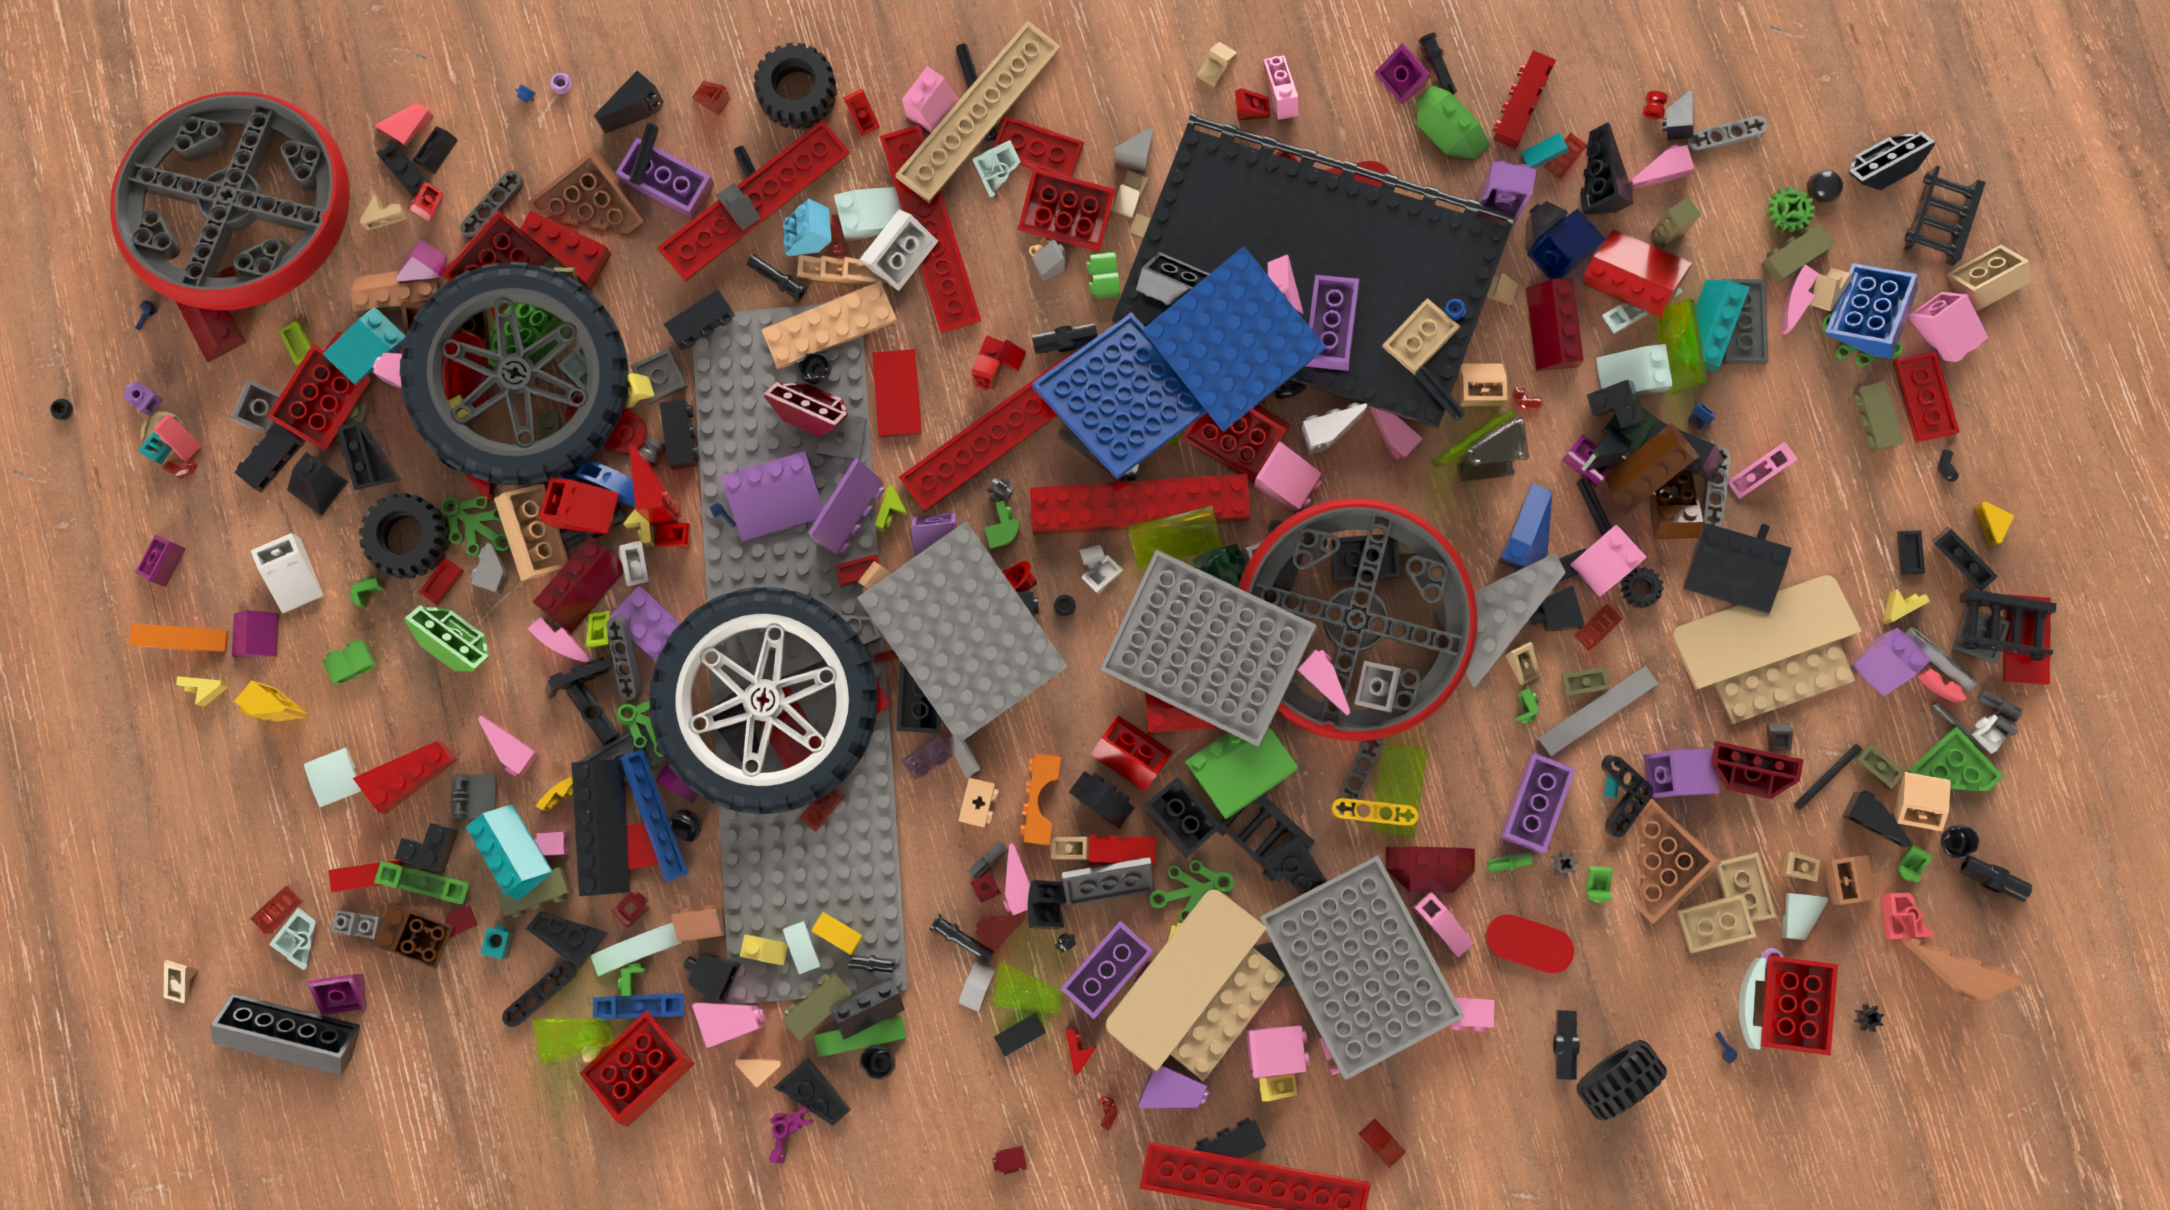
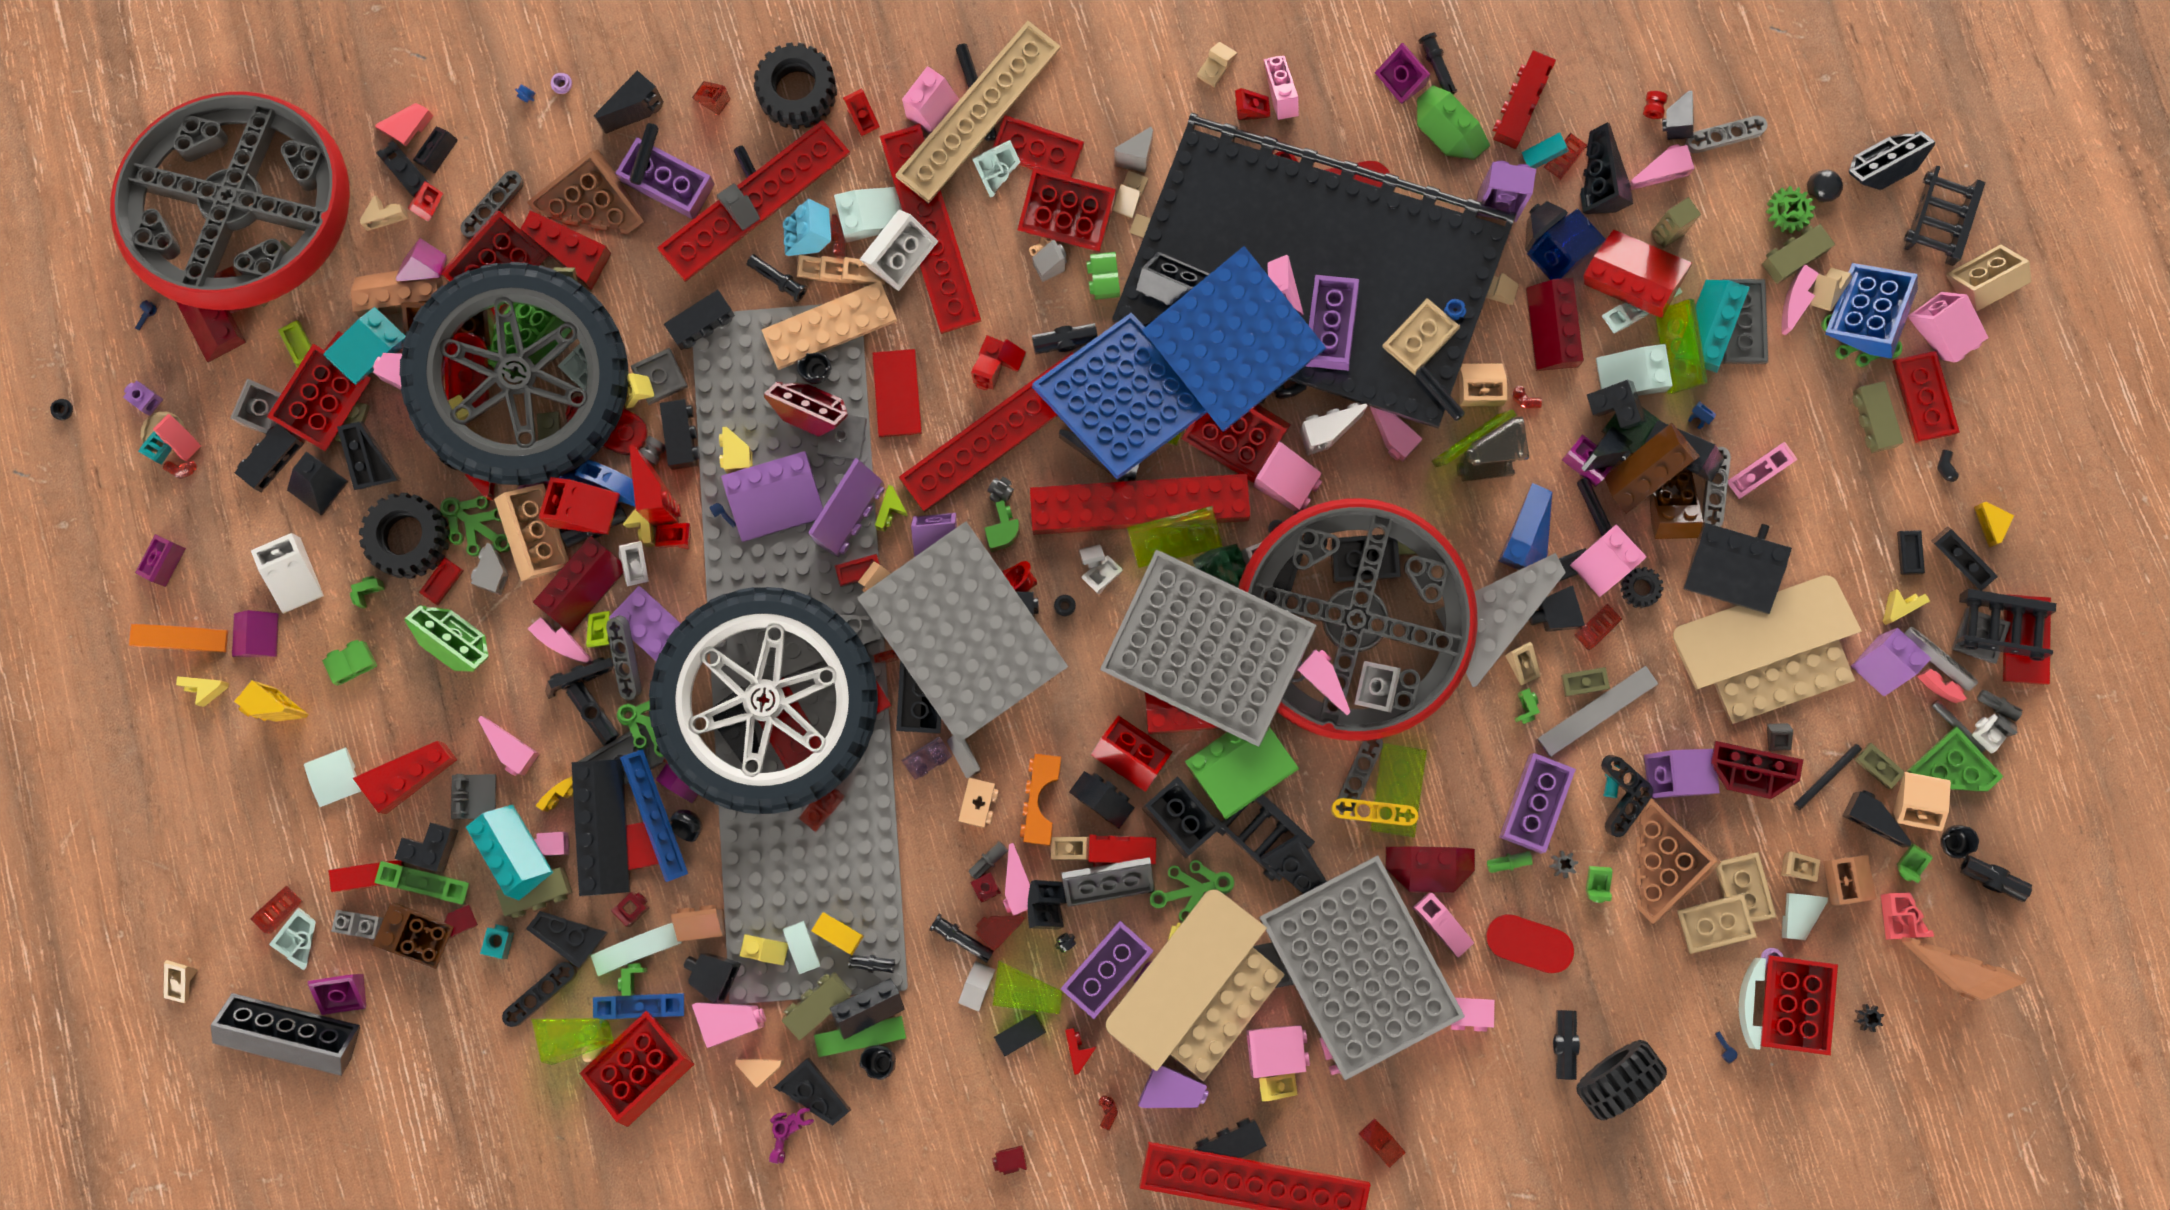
(736, 453): none -> light yellow slope

